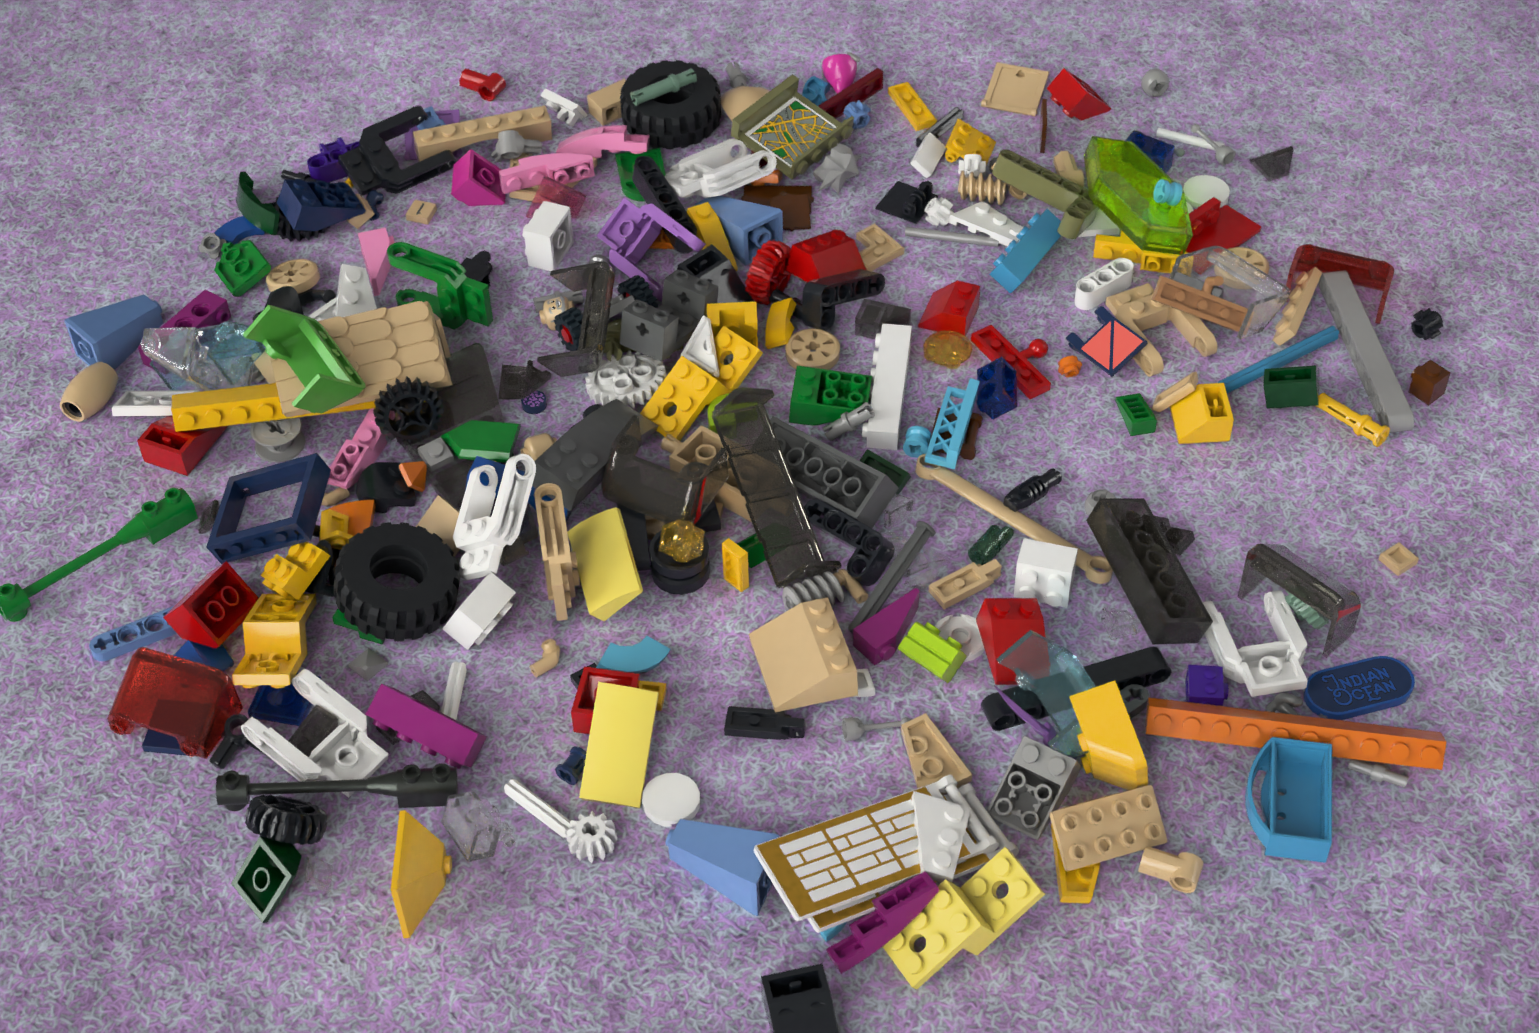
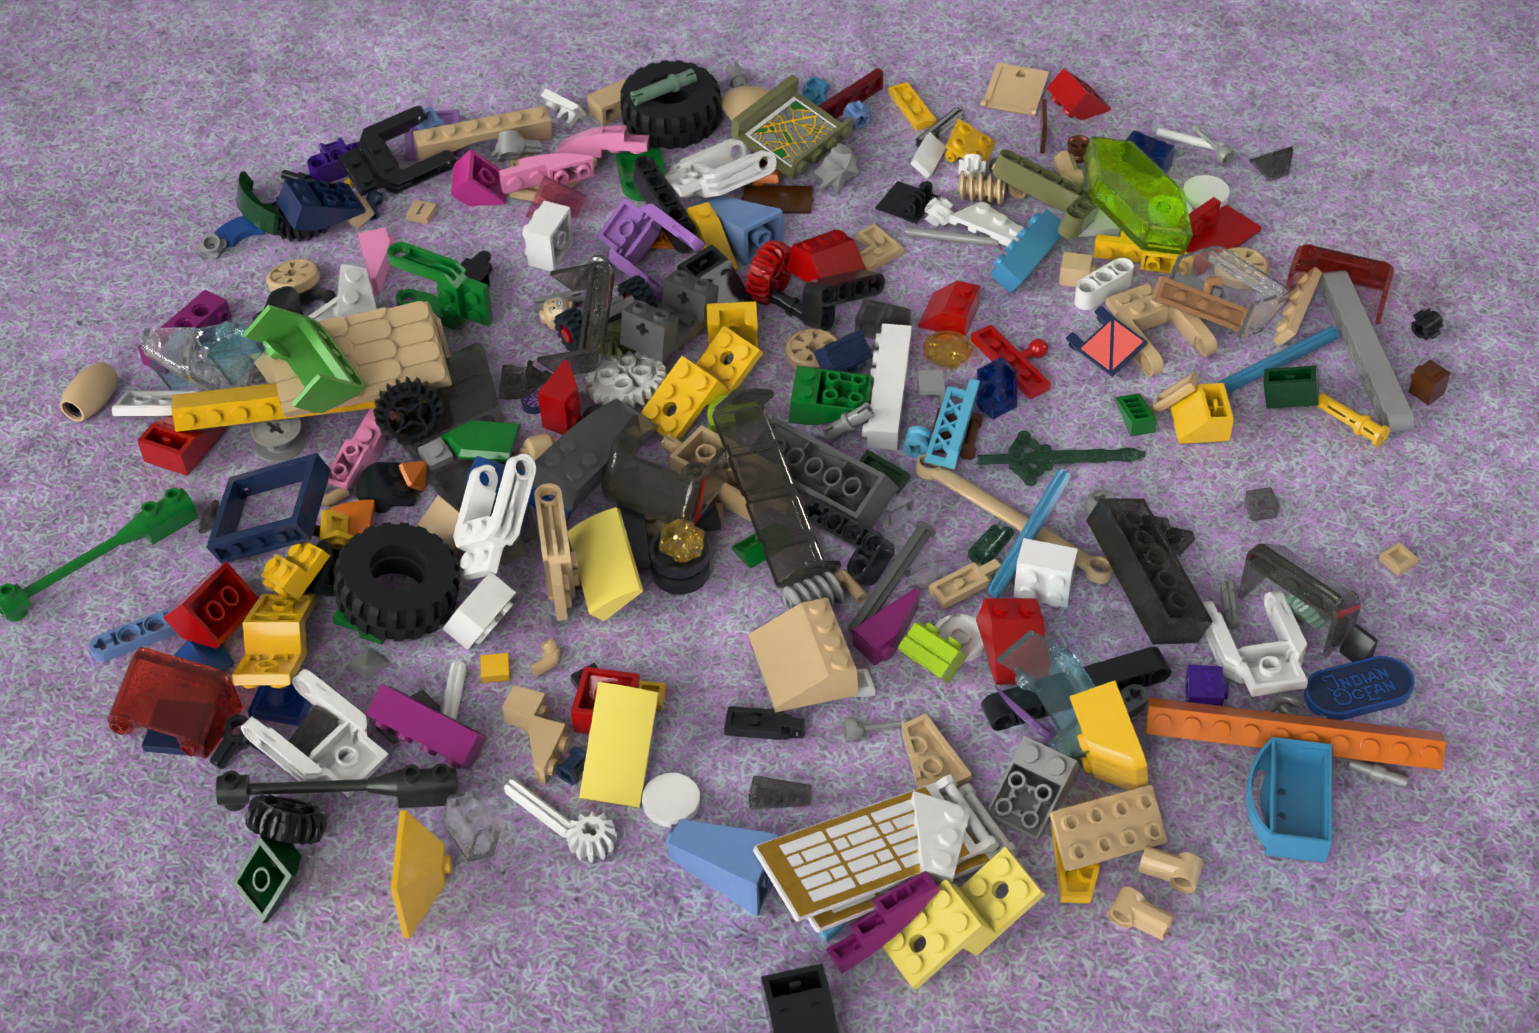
(113, 330): medium blue slope -> none
(241, 266): green tile -> none
(487, 86): red piece -> none
(495, 667): none -> yellow tile
(548, 738): none -> tan arch
(560, 400): none -> red slope
(635, 658): medium azure tile -> none
(701, 348): white tile -> none
(735, 565): yellow plate -> none
(778, 323): yellow slope -> none
(778, 793): none -> clear smoke slope
(795, 211): reddish brown piece -> none
(840, 70): dark pink hat -> none
(844, 353): none -> dark blue brick
(931, 383): none -> light grey panel
(1030, 531): none -> dark azure axle
(1031, 490): black hinge -> none
(1046, 458): none -> clear green bar
(1069, 366): orange plate -> none
(1074, 268): none -> tan brick
(1077, 146): none -> copper wheel
(1132, 910): none -> tan piece
(1155, 82): light grey piece -> none
(1167, 192): medium azure wheel -> none
(1230, 604): none -> light grey axle
(1261, 504): none -> clear smoke piece
(1358, 644): none -> black slope

